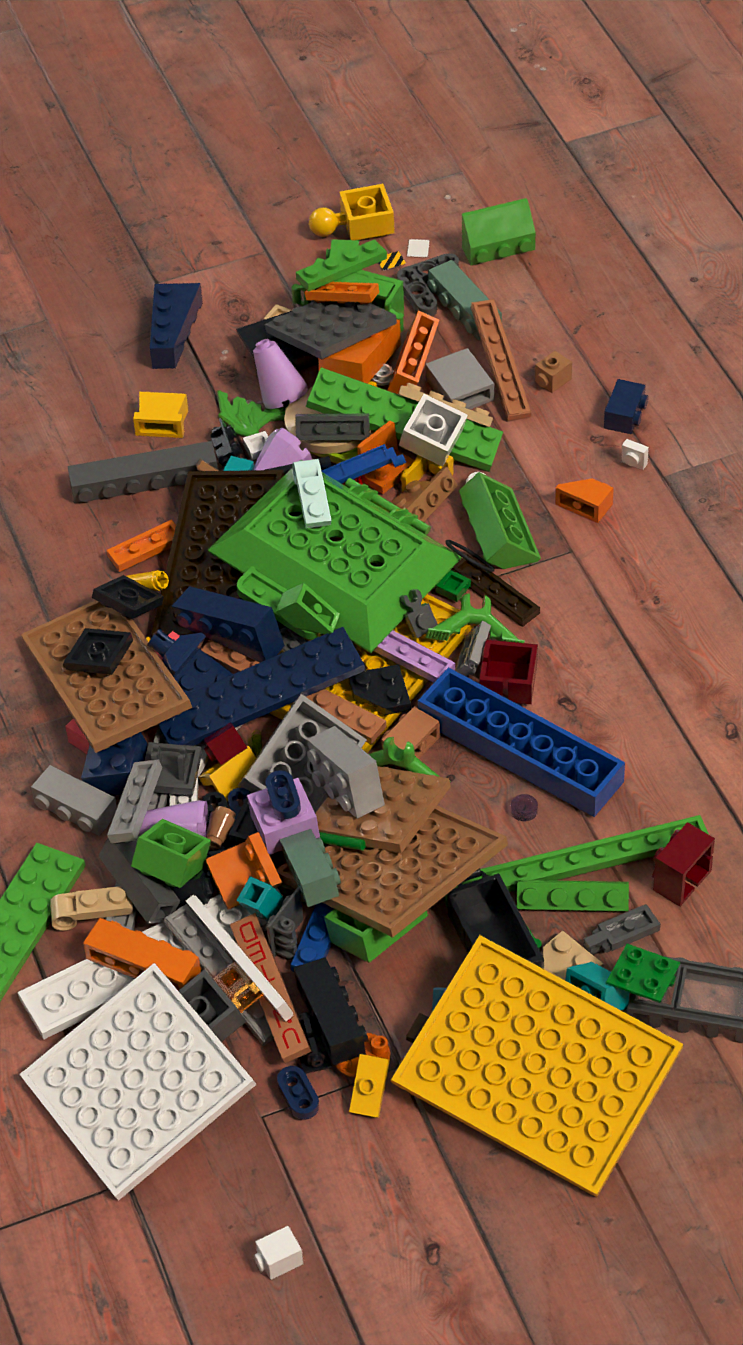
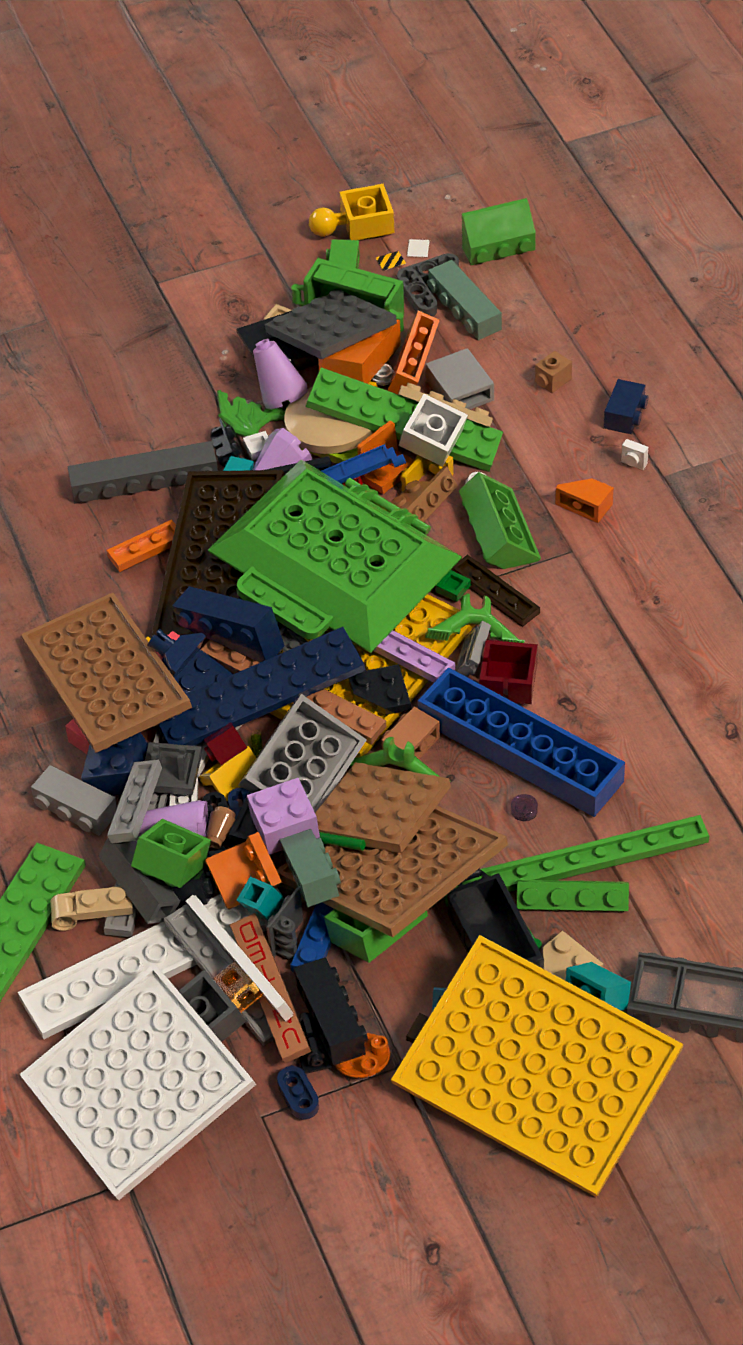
(98, 651): black plate -> none
(127, 597): black plate -> none
(134, 952): orange brick -> none
(154, 580): yellow piece -> none
(161, 414): yellow hips -> none
(172, 317): dark blue wedge -> none
(204, 466): medium nougat tile -> none
(278, 1253): white brick -> none
(284, 800): dark blue plate -> none
(307, 610): bright green slope -> none
(312, 493): light aqua plate -> none
(332, 426): dark grey plate -> none
(341, 265): bright green plate -> none
(344, 292): orange plate -> none
(345, 772): light grey brick -> none
(369, 1085): yellow plate -> none
(419, 616): dark grey plate -> none
(489, 568): black piece -> none
(500, 360): nougat tile -> none
(622, 930): dark grey hinge -> none
(643, 973): green hinge -> none
(683, 858): dark red piece -> none

